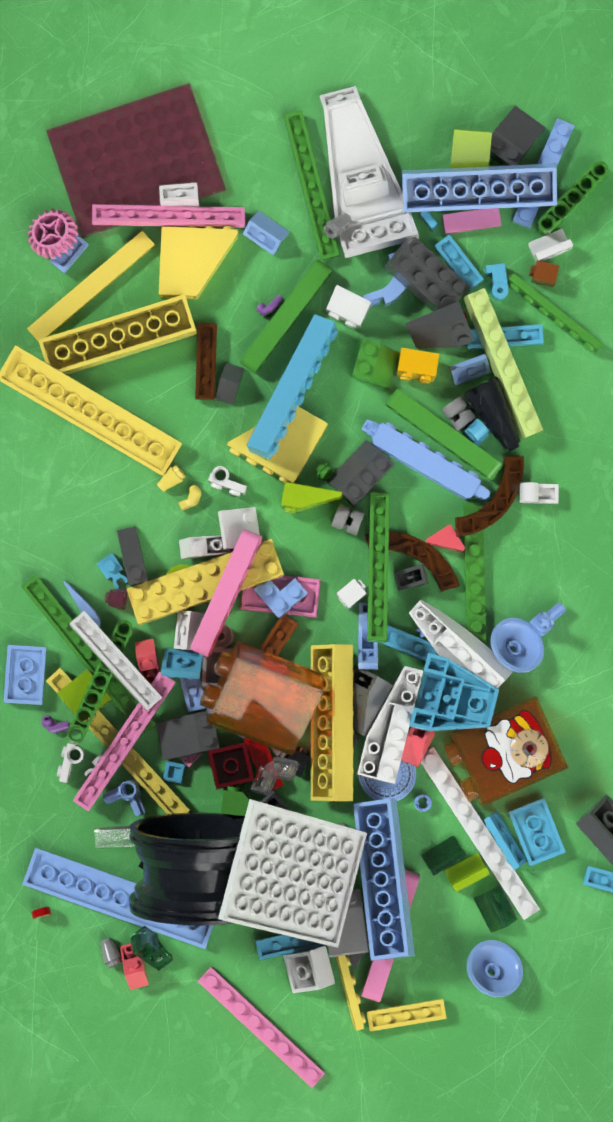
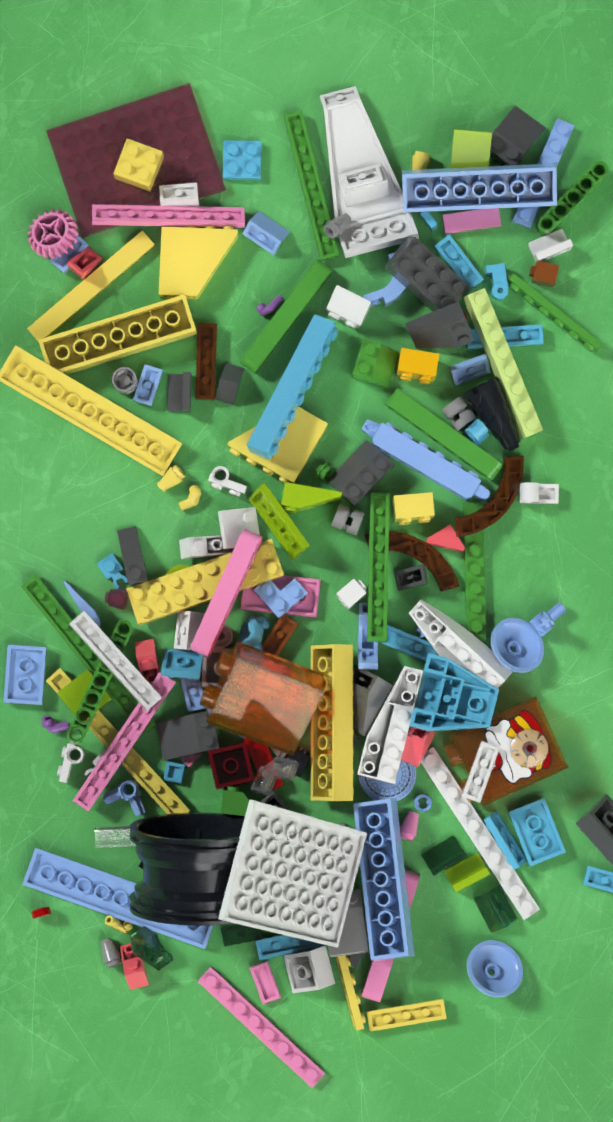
(84, 263): none -> coral slope
(119, 925): none -> light yellow arm
(125, 381): none -> light grey wheel
(138, 165): none -> light yellow brick
(148, 385): none -> light blue plate
(179, 392): none -> dark grey panel
(239, 934): none -> clear green panel
(241, 160): none -> medium azure plate
(253, 630): none -> medium azure hair
(265, 982): none -> bright pink tile
(278, 521): none -> lime tile
(409, 826): none -> bright pink cone
(413, 507): none -> light yellow brick
(420, 160): none -> light yellow cone
(480, 771): none -> white tile

